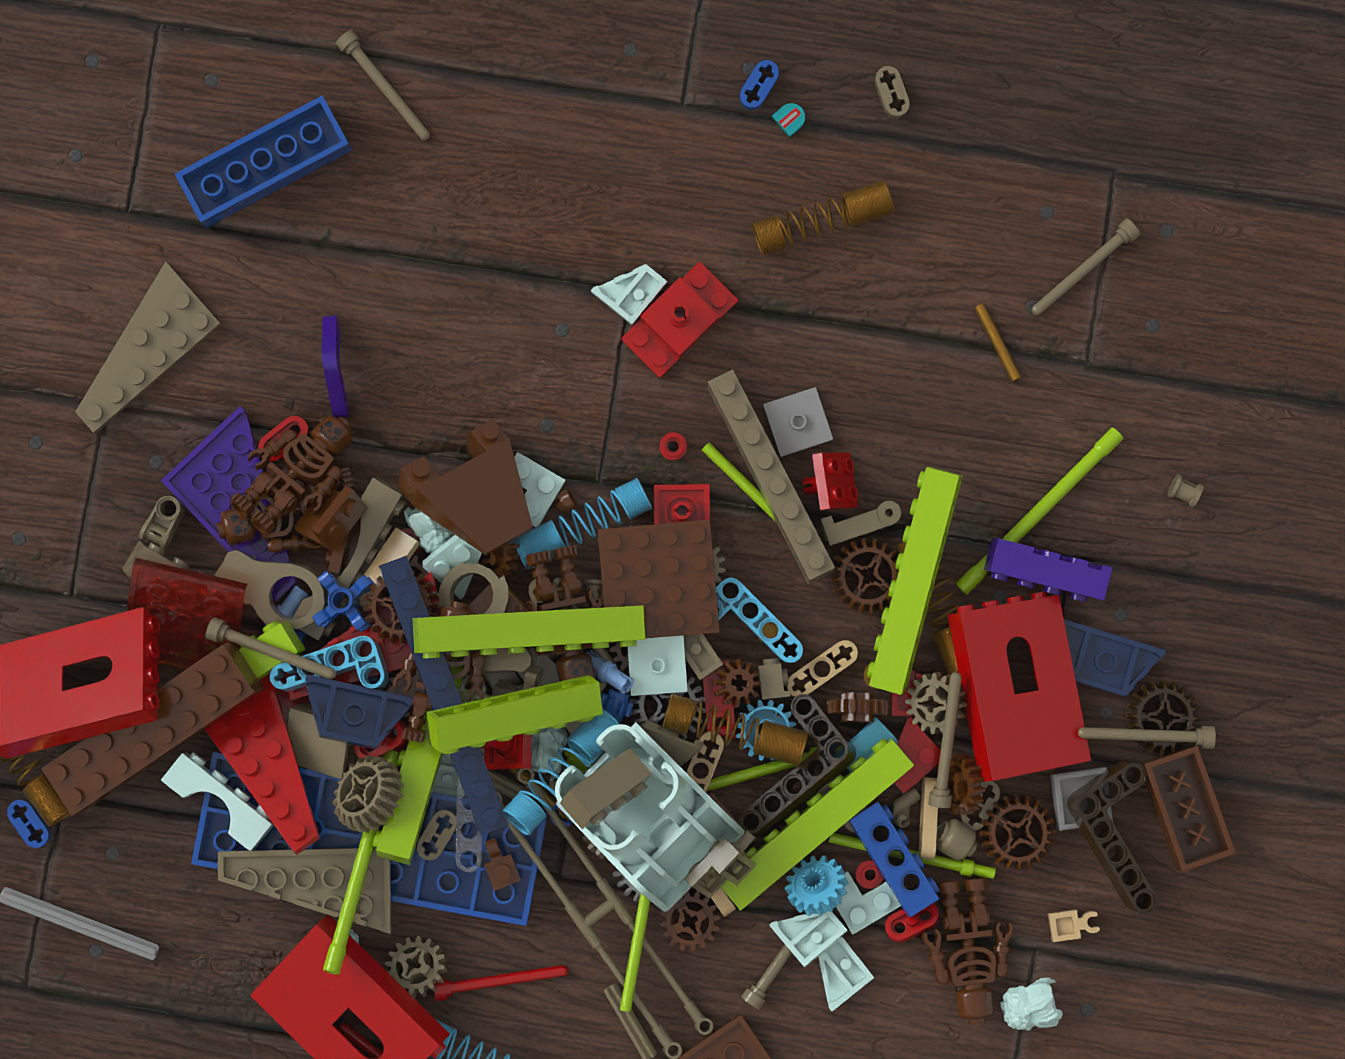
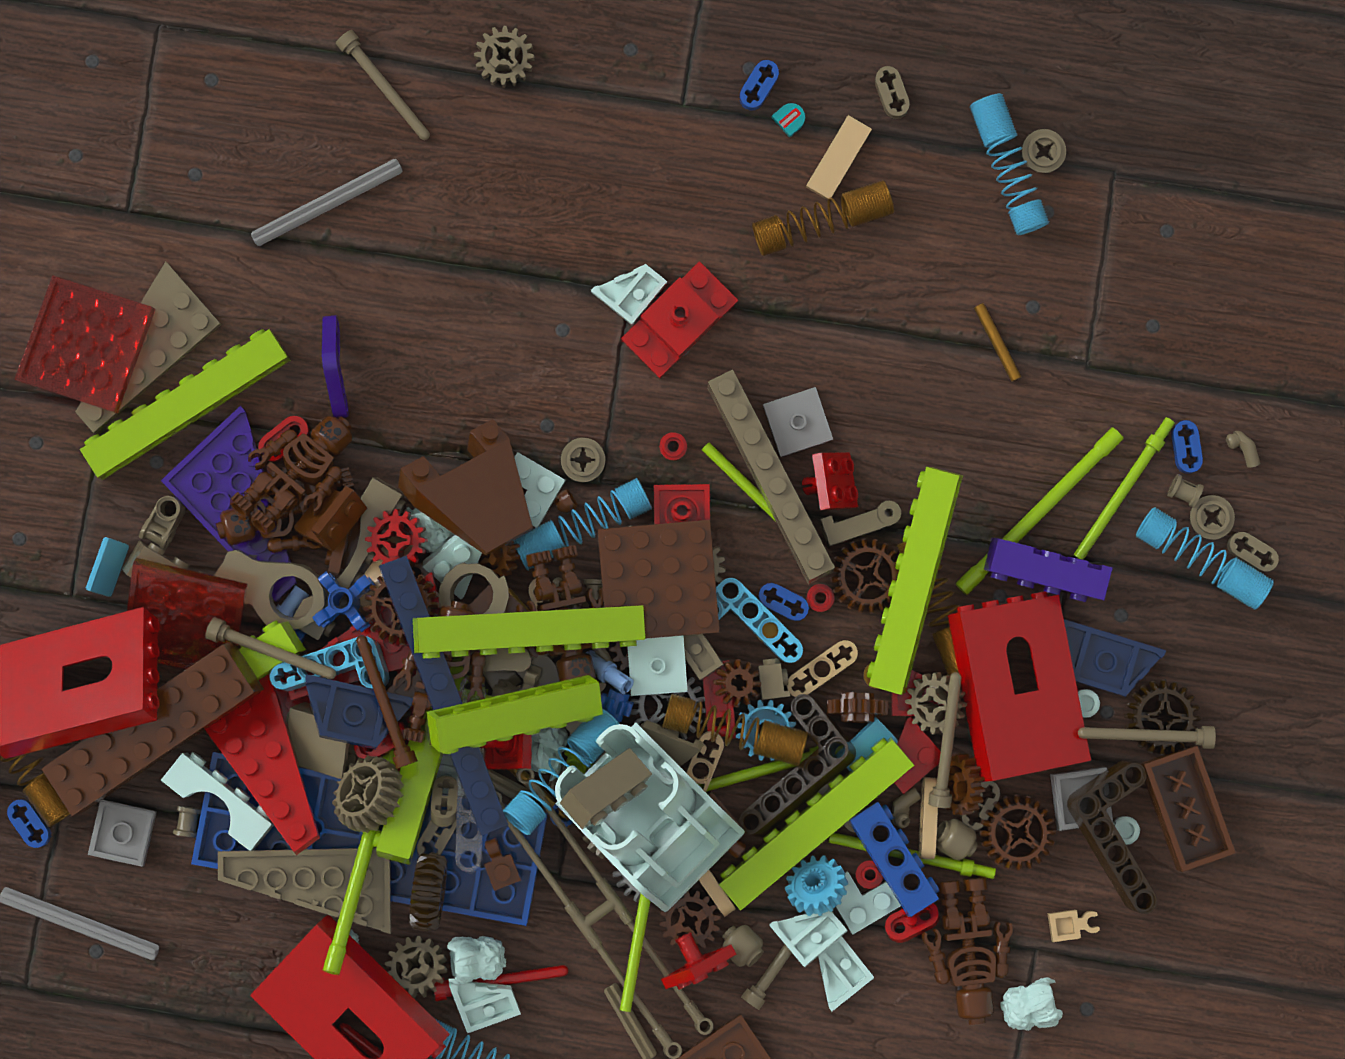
(85, 344): none -> clear red plate
(107, 567): none -> medium azure slope
(122, 833): none -> light grey plate
(185, 404): none -> lime brick
(187, 821): none -> dark tan bush
(263, 162): blue brick -> none
(326, 202): none -> light grey axle
(396, 527): none -> red gear
(403, 753): none -> reddish brown piece
(428, 892): none -> dark brown gear
(439, 801): none -> dark tan beam
(476, 959): none -> light aqua hair
(484, 1004): none -> light aqua wing
(496, 65): none -> dark tan gear
(574, 450): none -> dark tan gear
(697, 964): none -> red plate
(723, 863): dark tan plate -> none
(745, 943): none -> dark tan head
(786, 595): none -> blue beam
(820, 588): none -> red plate
(838, 157): none -> tan tile
(996, 128): none -> medium azure piece
(1044, 138): none -> dark tan gear
(1089, 702): none -> light aqua tile
(1126, 232): dark tan piece -> none
(1127, 828): none -> light aqua tile
(1154, 444): none -> lime bar
(1180, 448): none -> blue beam
(1225, 517): none -> dark tan gear
(1237, 577): none -> medium azure piece
(1240, 440): none -> dark tan arm
(1256, 546): none -> dark tan beam

